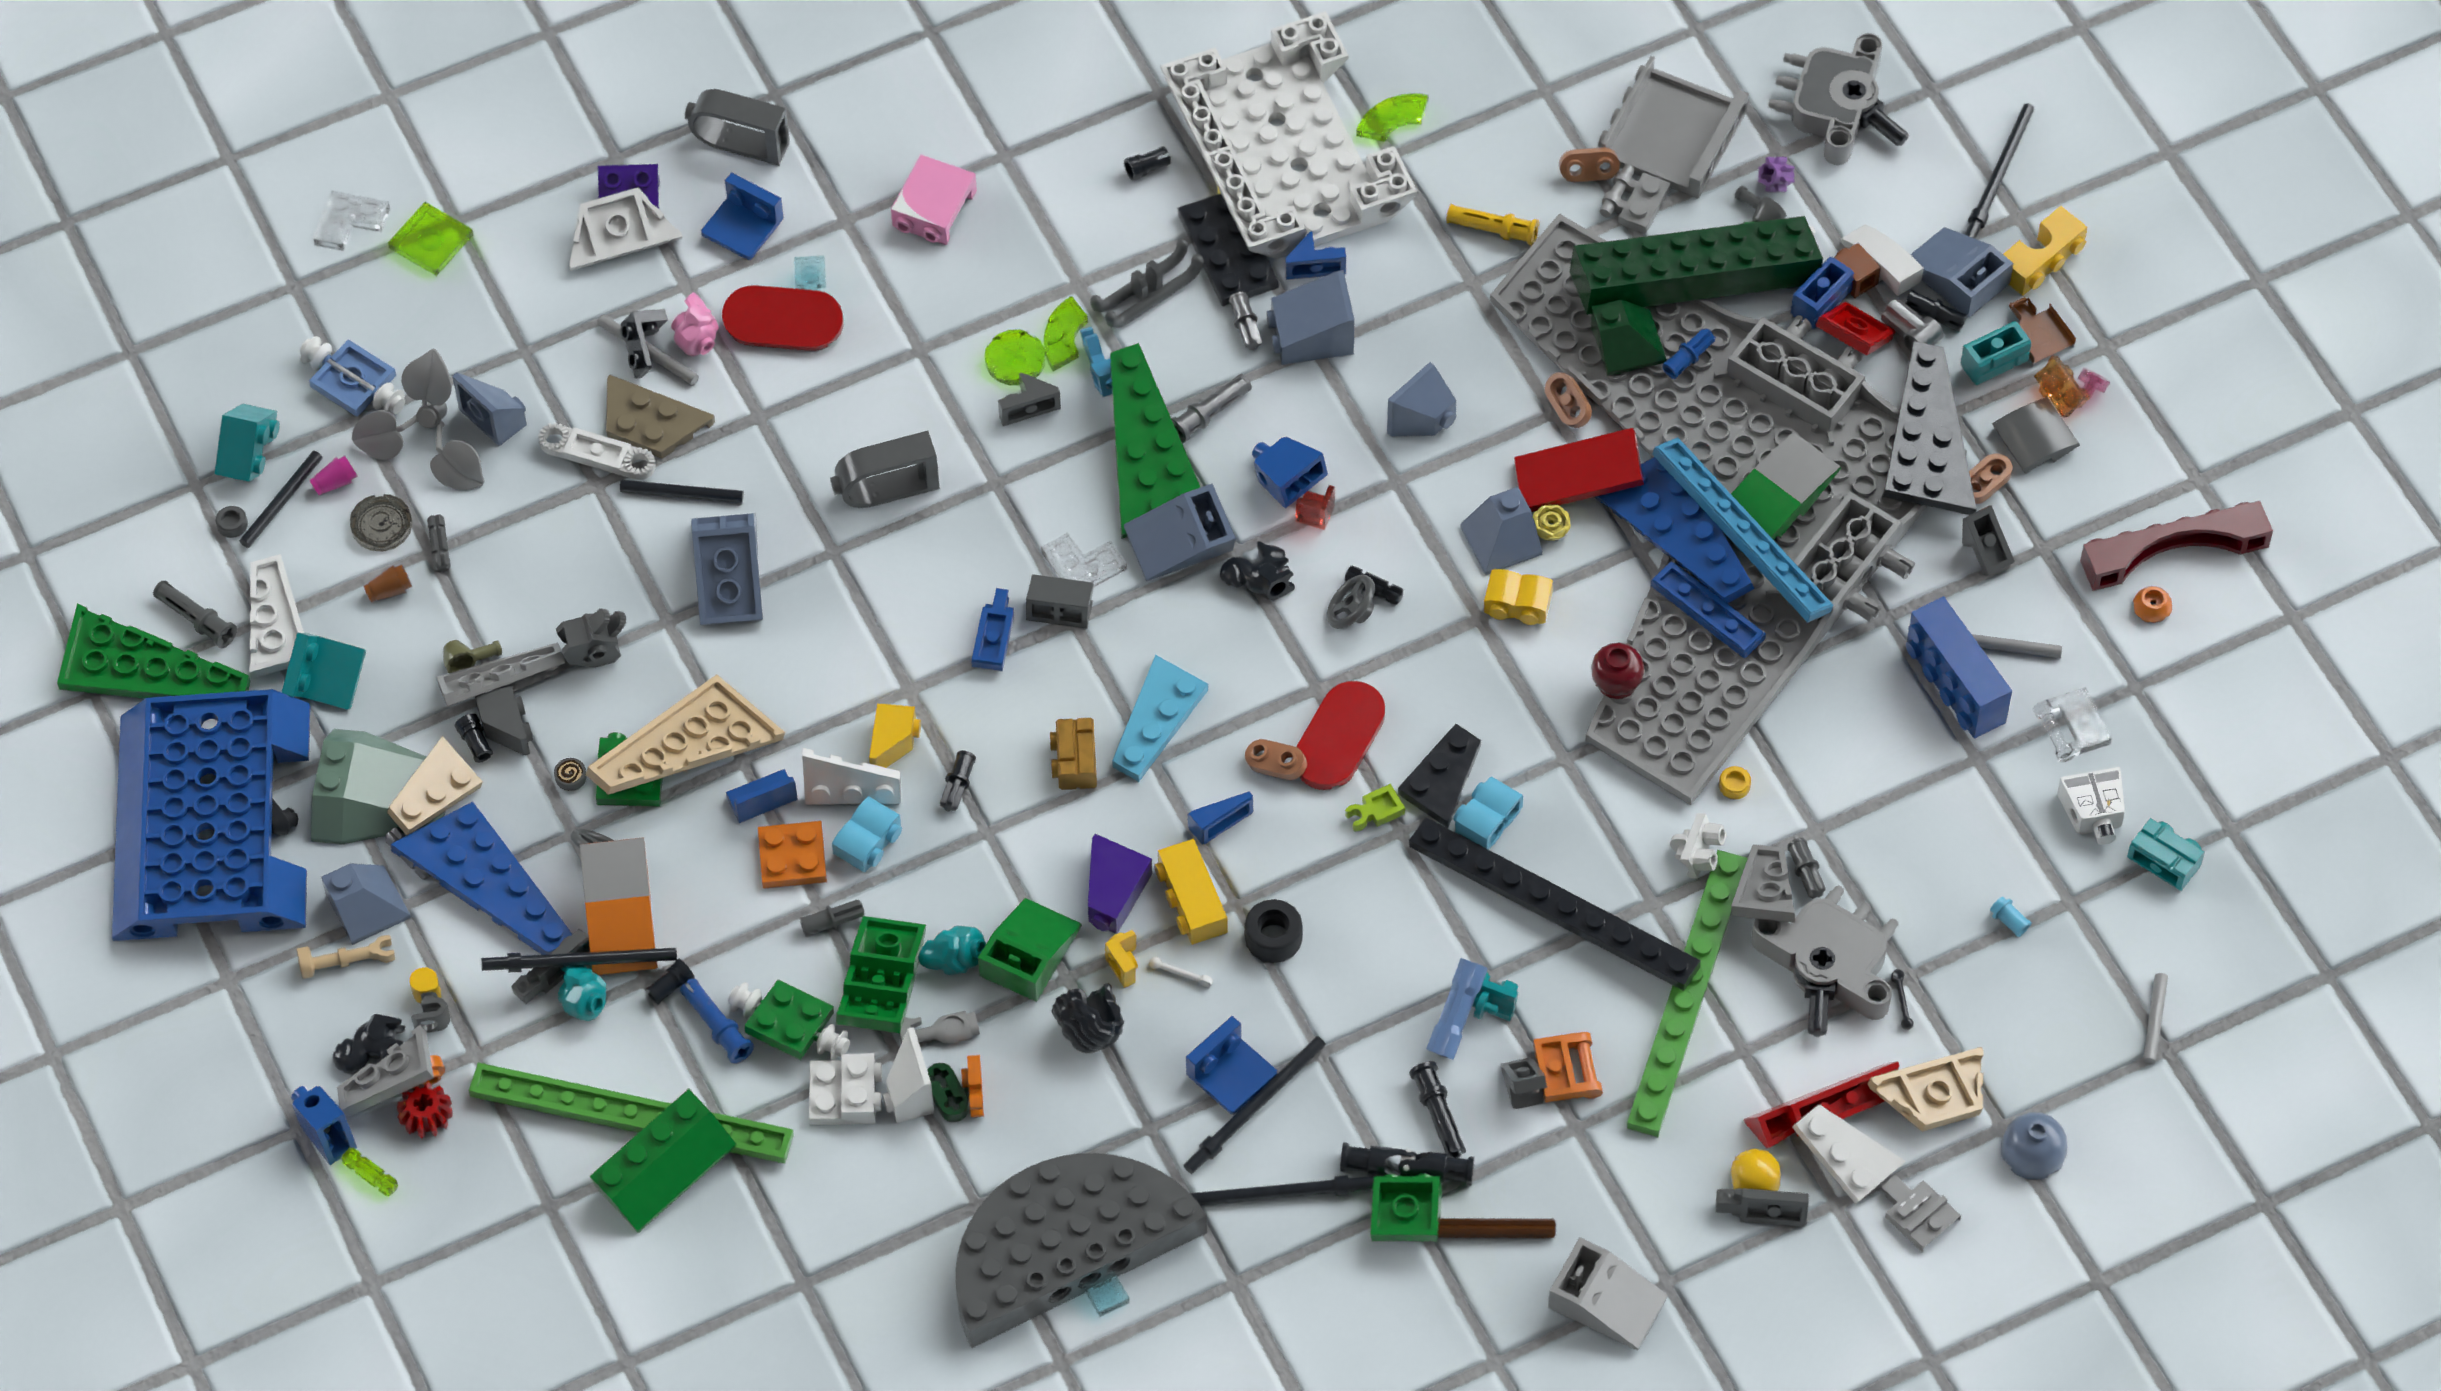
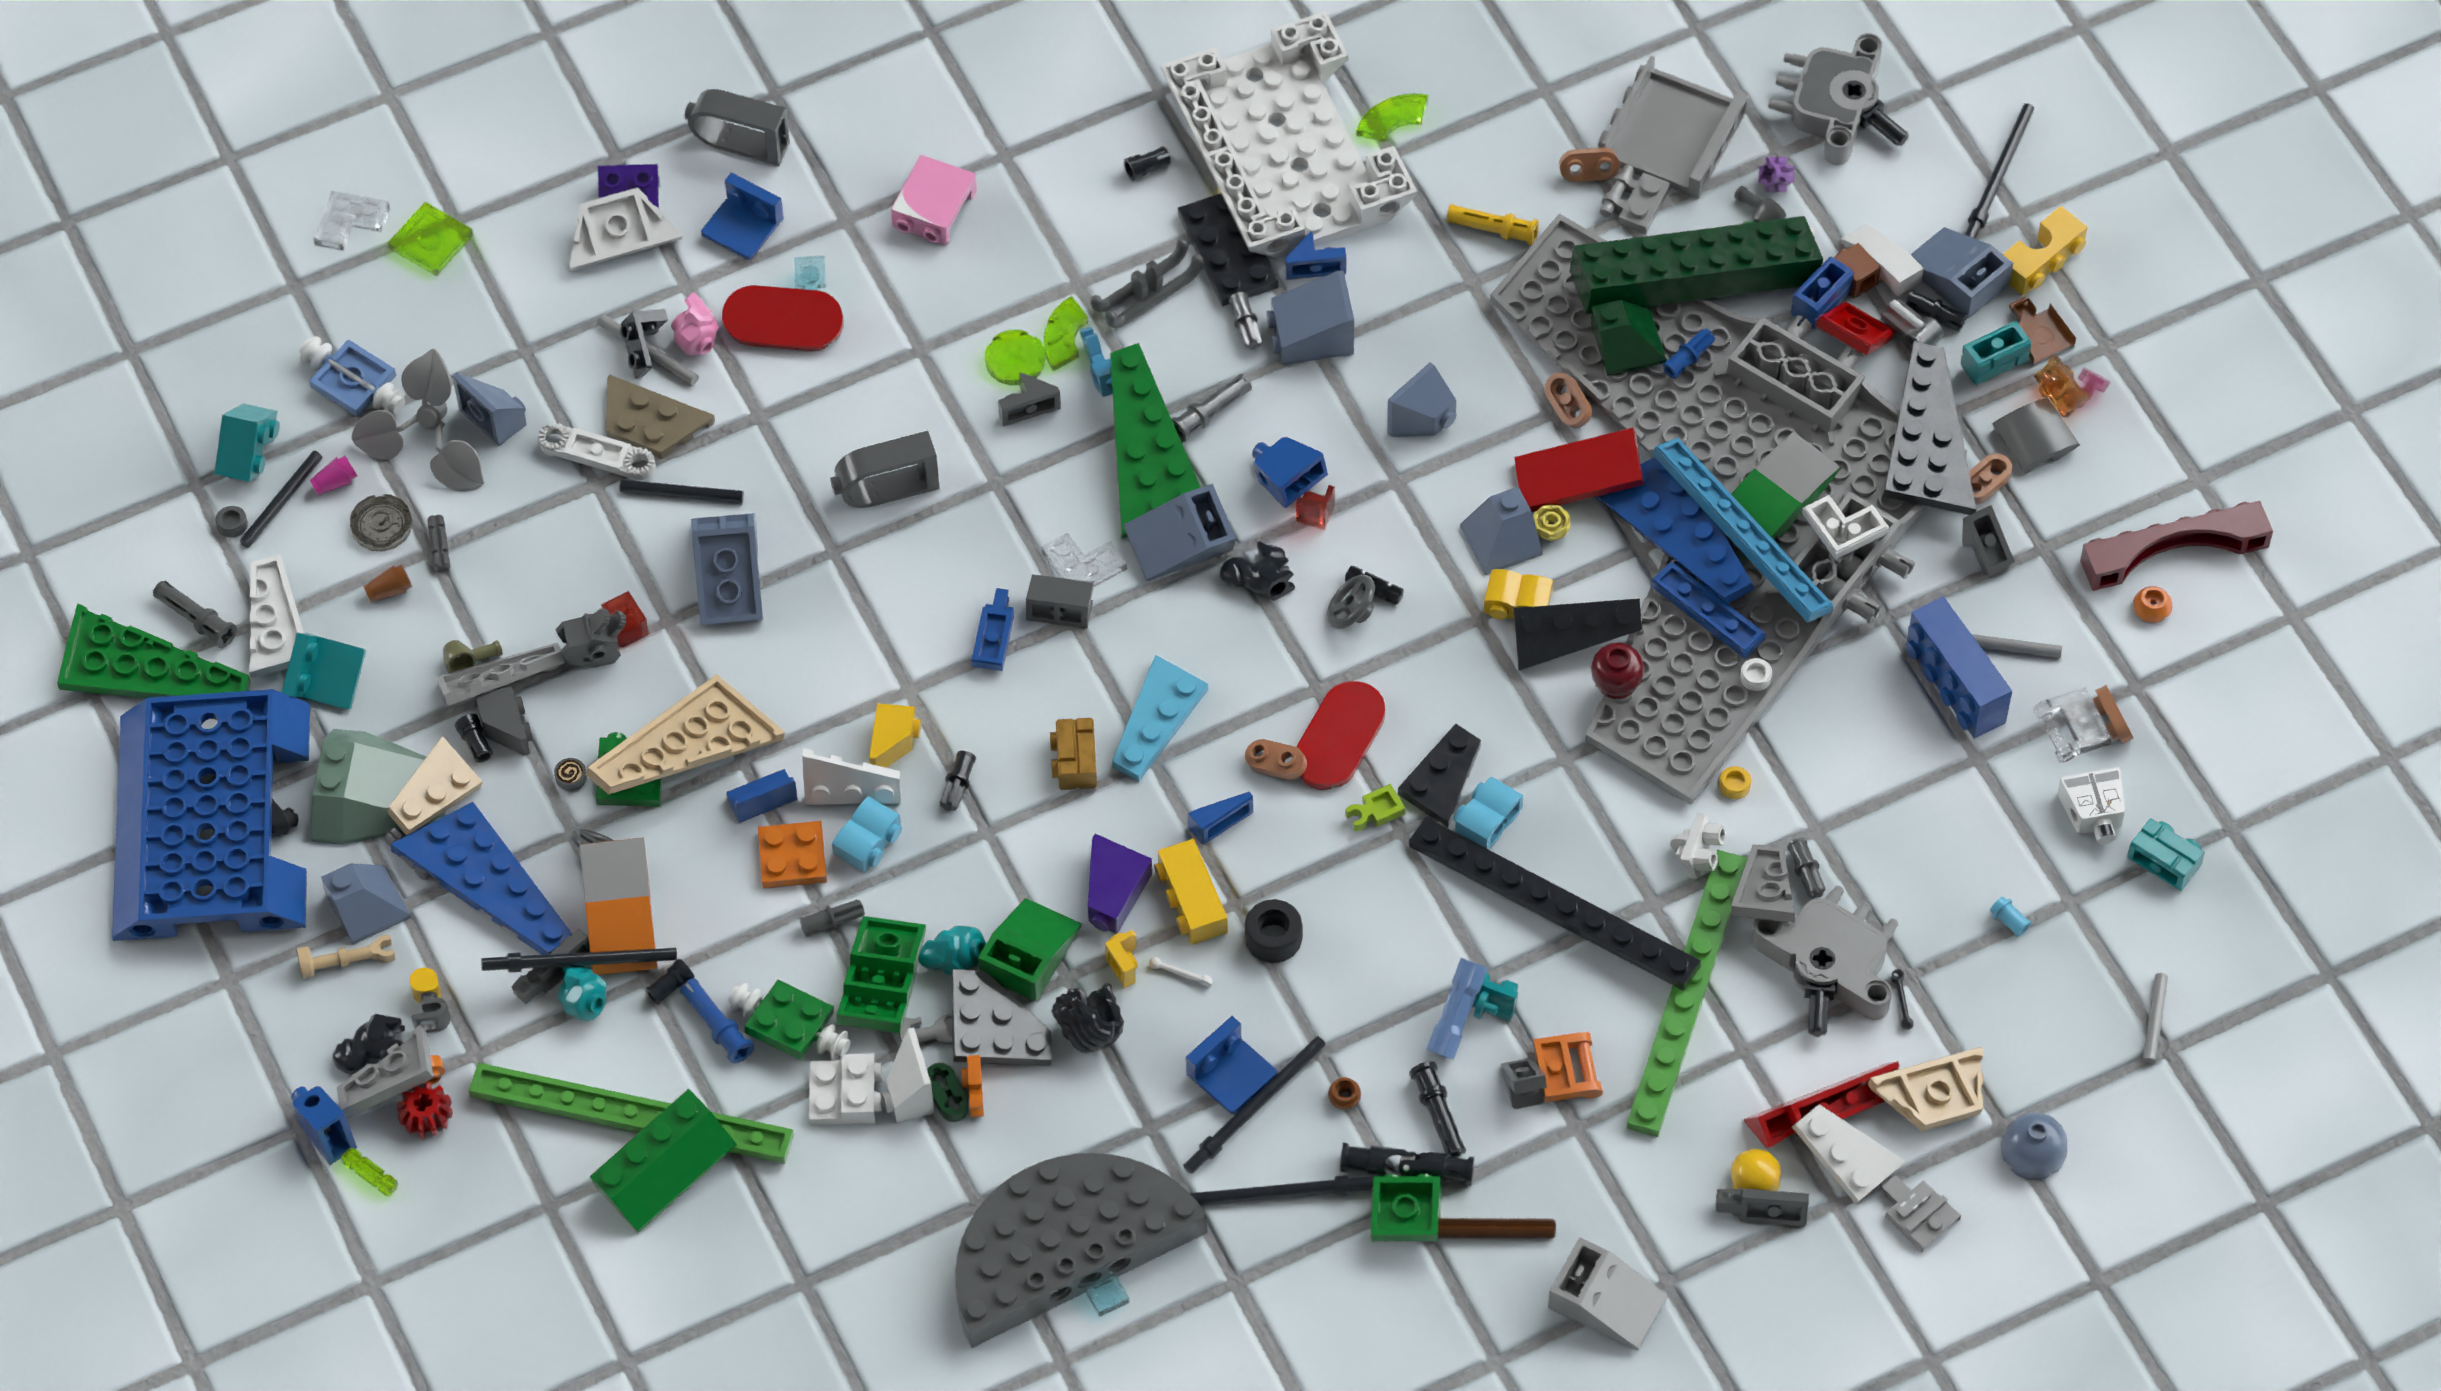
(636, 622): none -> clear red panel
(994, 1023): none -> plate
(1344, 1085): none -> dark orange plate
(1567, 628): none -> black wing
(1756, 674): none -> white tile
(1844, 533): none -> white brick
(2106, 704): none -> nougat plate

